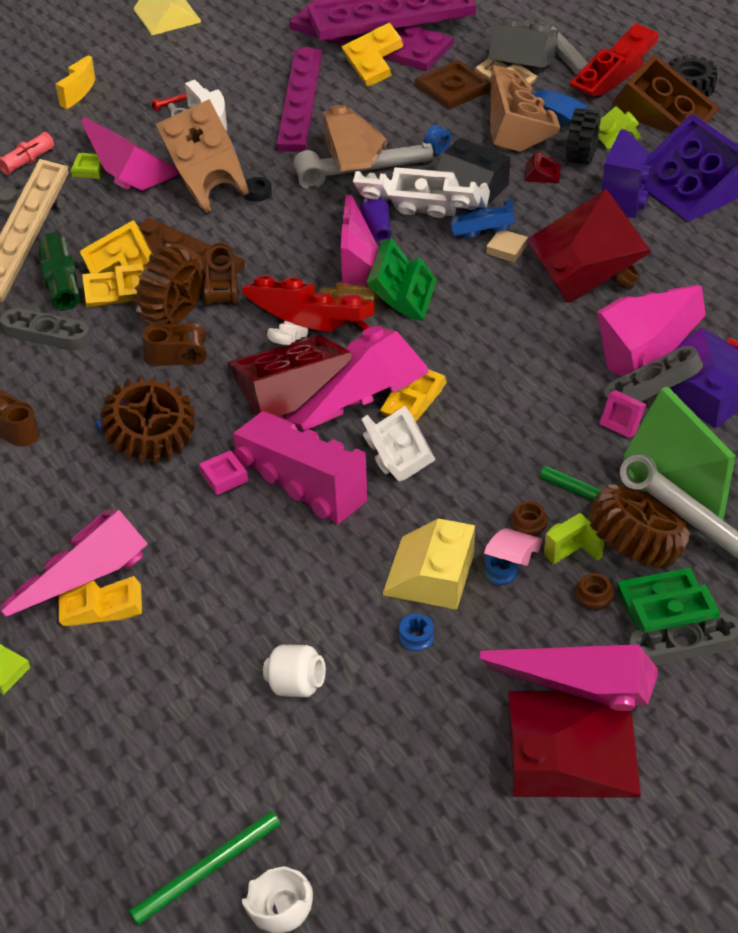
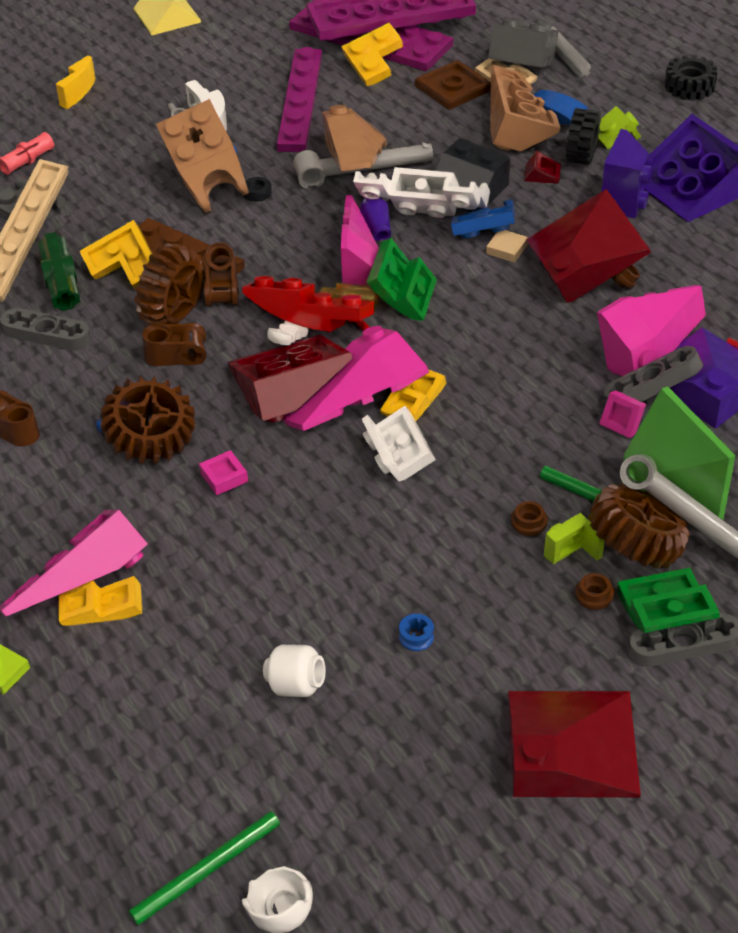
(87, 166): lime tile -> none
(111, 287): yellow slope -> none
(125, 160): dark pink wedge -> none
(157, 104): red piece -> none
(304, 466): dark pink wedge -> none
(433, 564): light yellow slope -> none
(438, 137): blue bush -> none
(498, 576): blue bush -> none
(513, 546): bright pink slope -> none
(604, 674): dark pink wedge -> none
(614, 66): red slope -> none
(662, 97): reddish brown slope -> none

